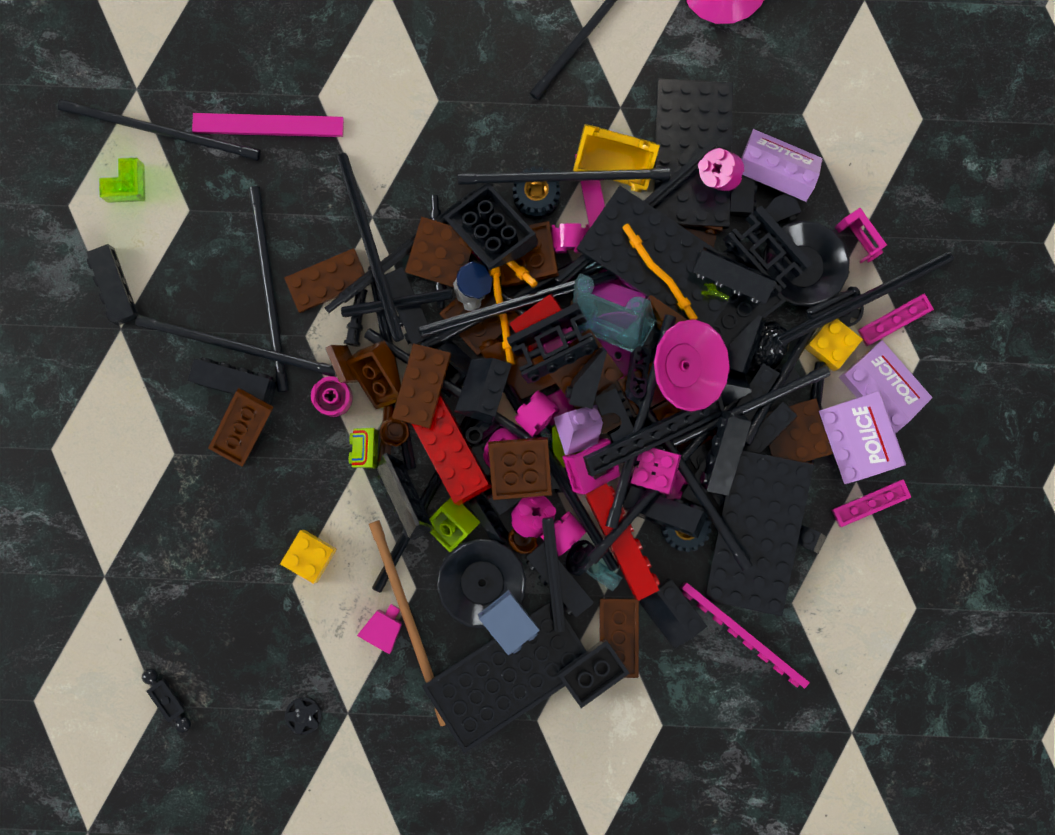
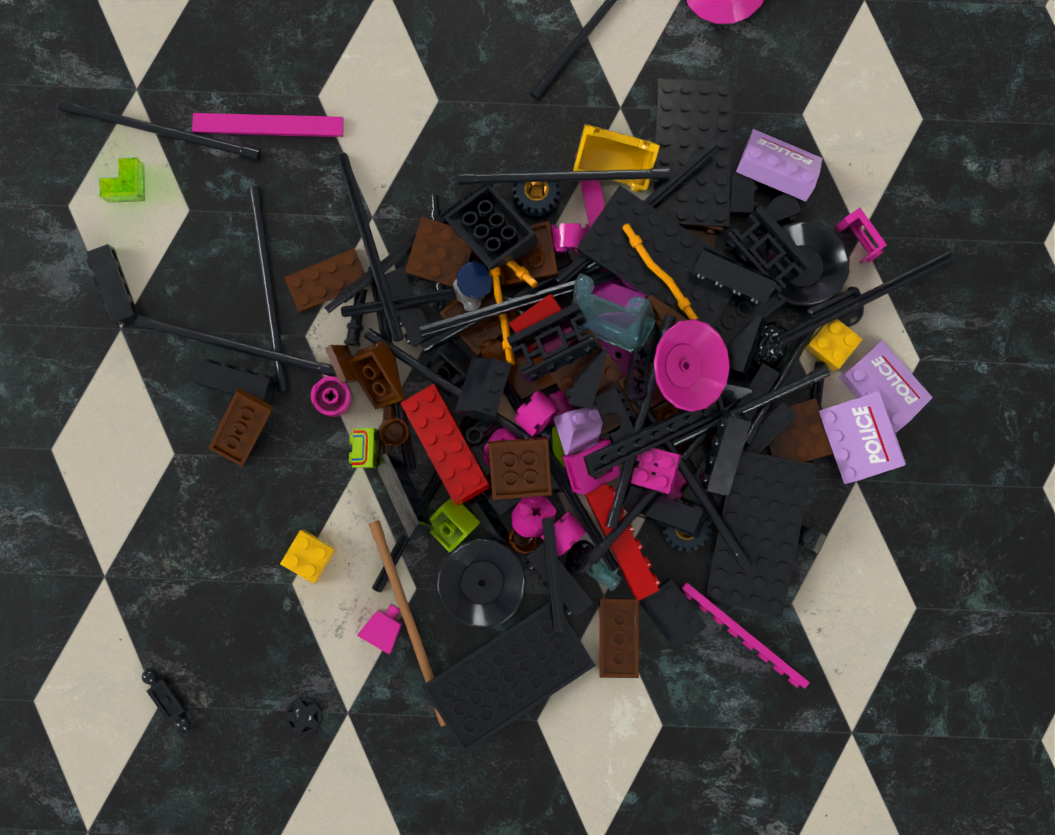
(421, 385): reddish brown plate -> none
(508, 623): sand blue brick -> none
(593, 673): black brick -> none
(713, 291): clear neon green hand -> none
(721, 169): brick -> none
(871, 503): dark pink plate -> none
(895, 319): dark pink tile -> none

